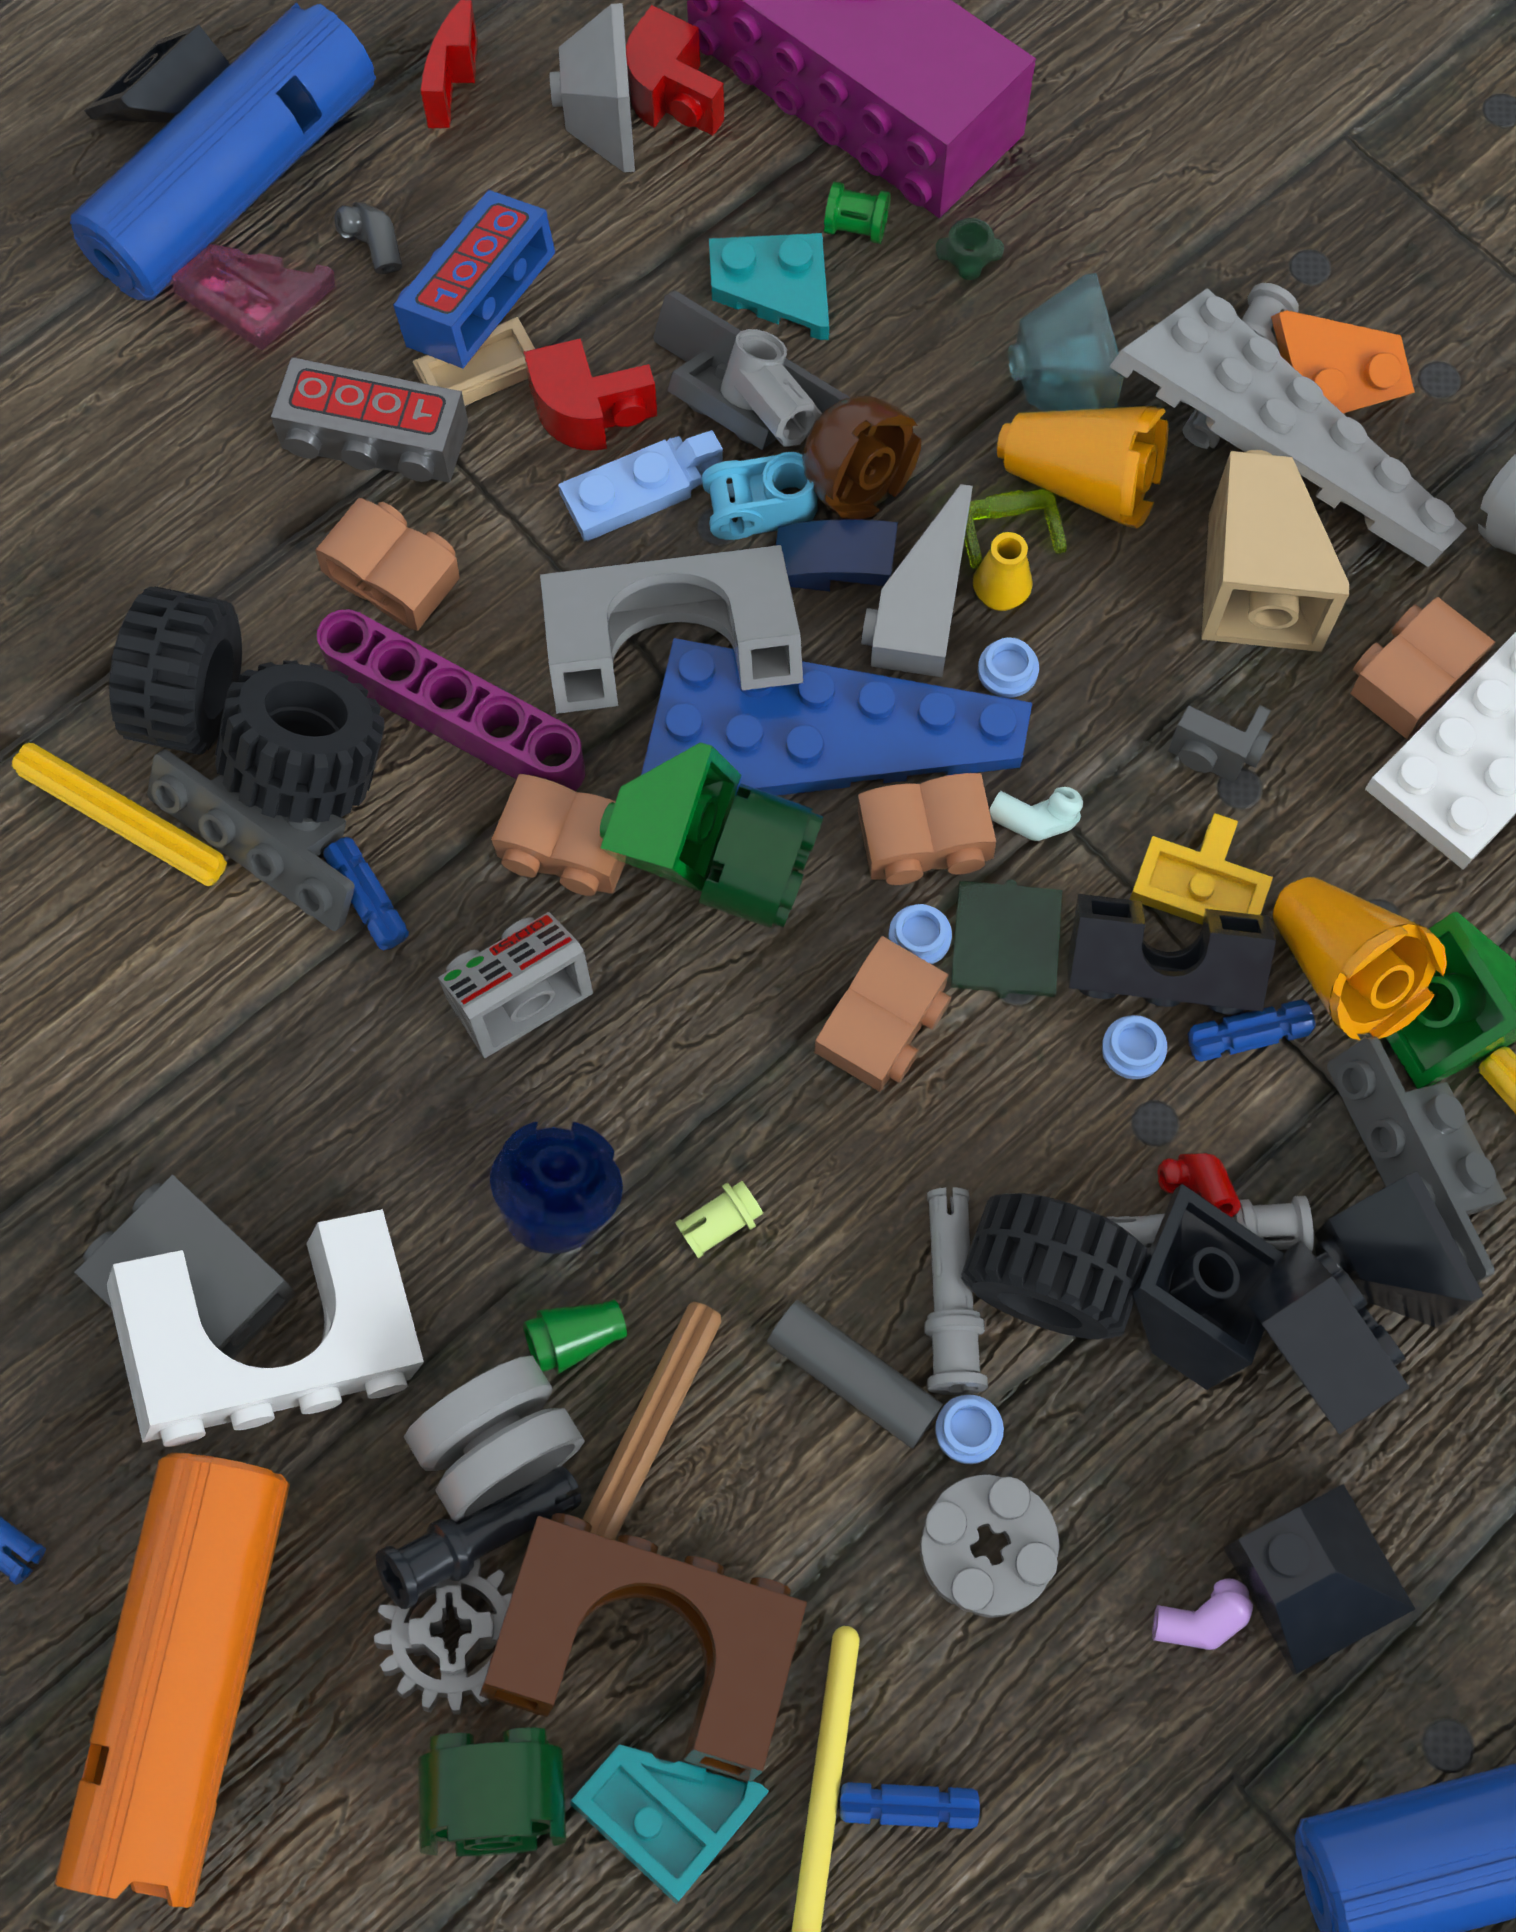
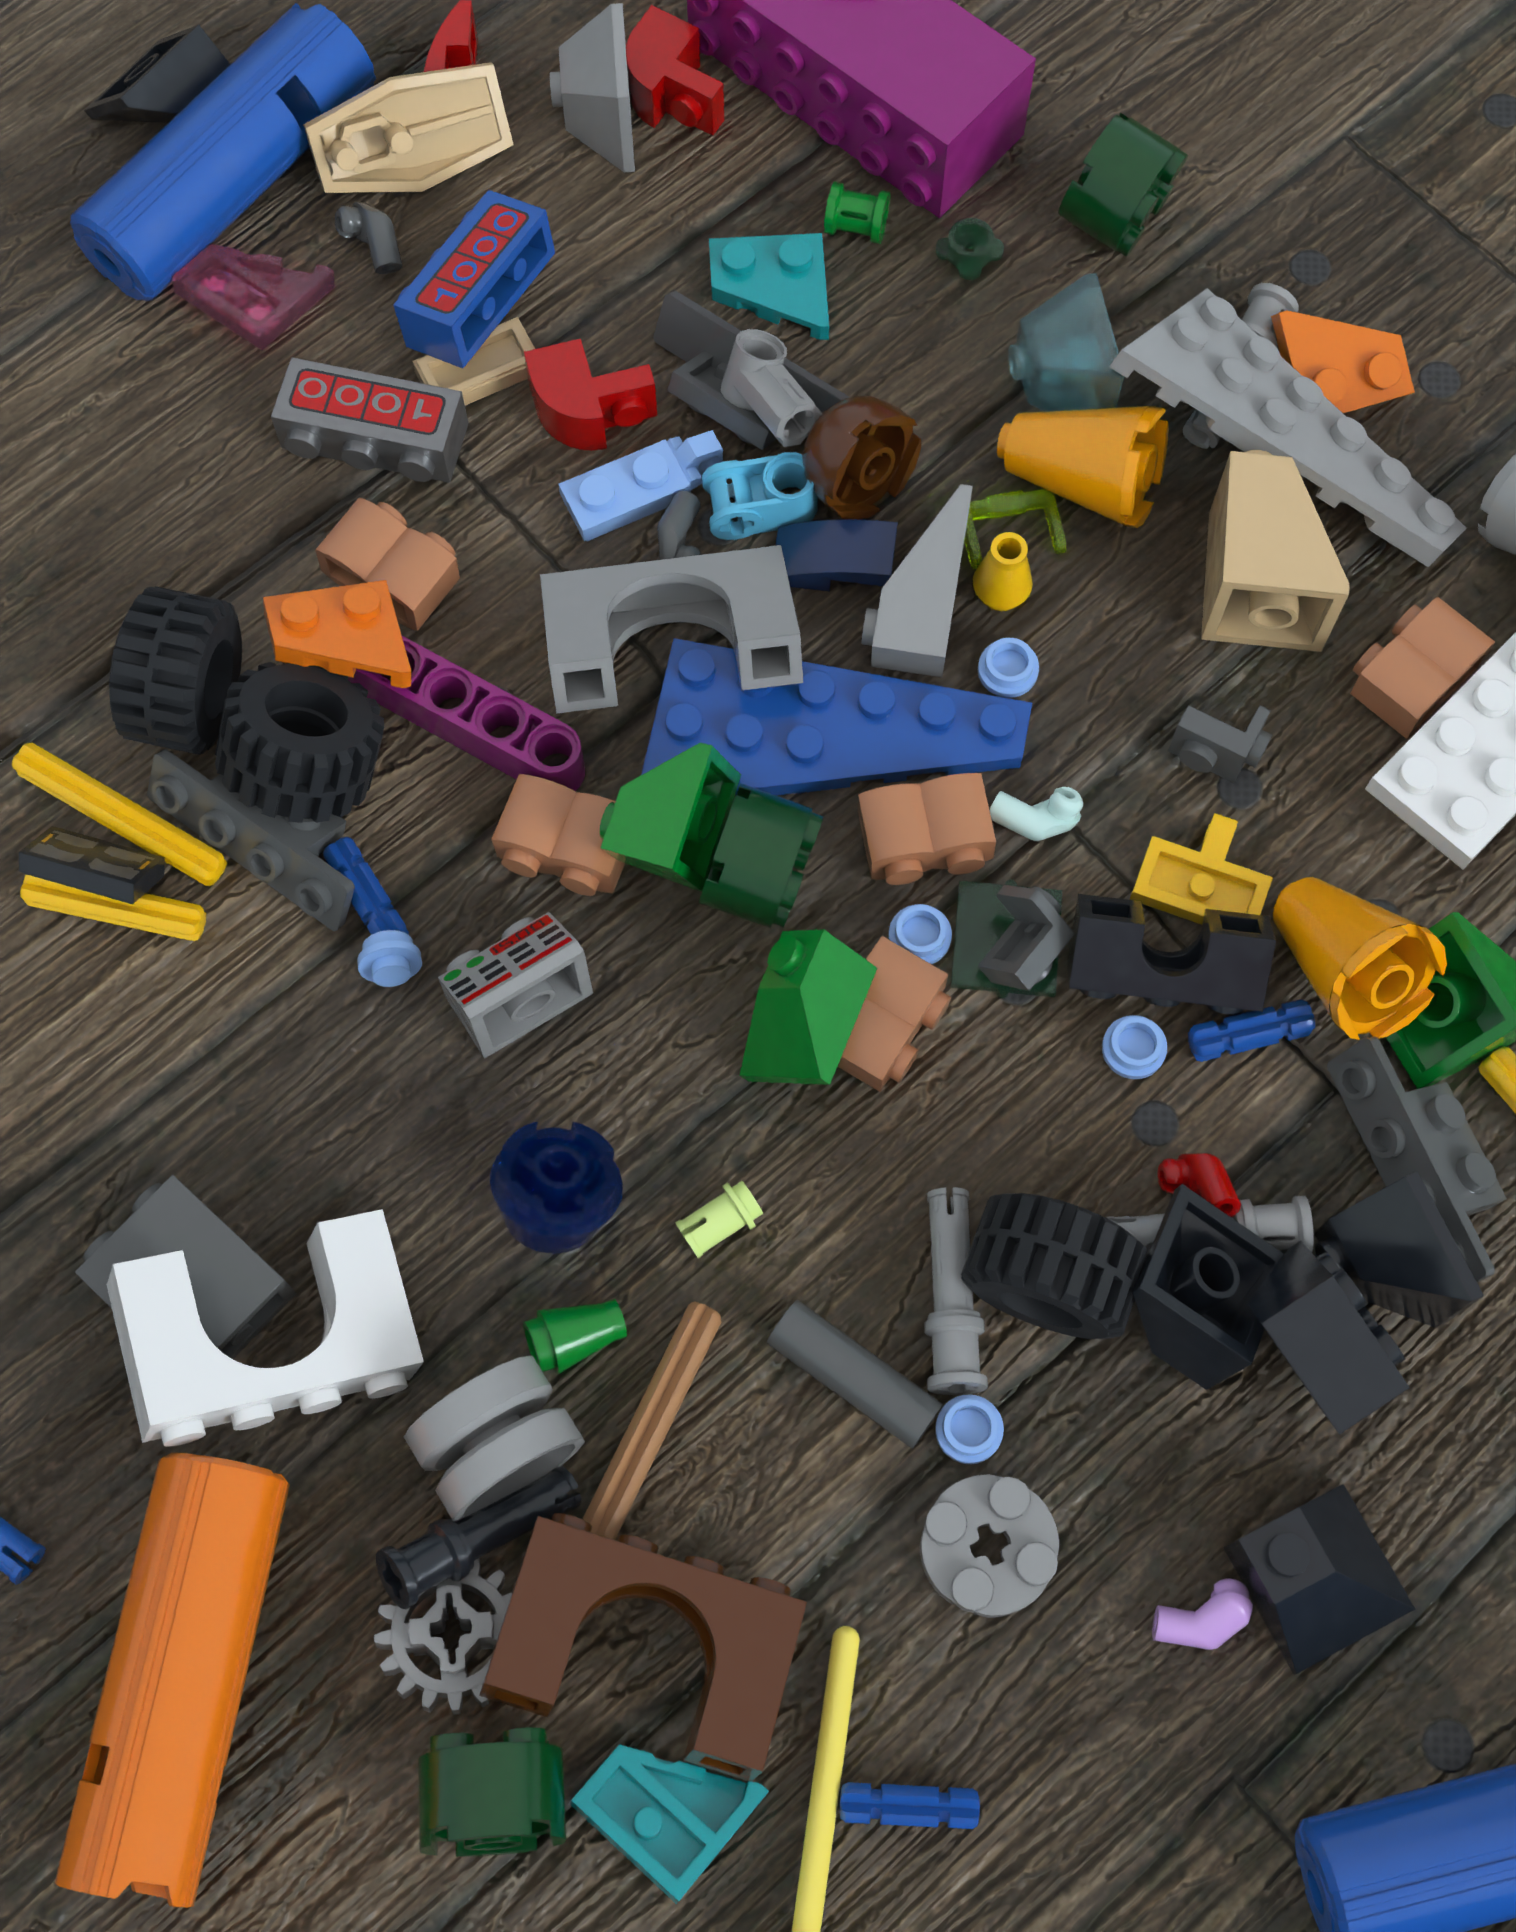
(91, 864): none -> tile
(148, 913): none -> yellow axle
(339, 630): none -> orange wing
(389, 958): none -> light blue plate
(410, 131): none -> tan piece
(675, 525): none -> dark grey arm
(805, 1009): none -> green slope
(1032, 940): none -> dark grey bracket
(1122, 183): none -> dark green brick

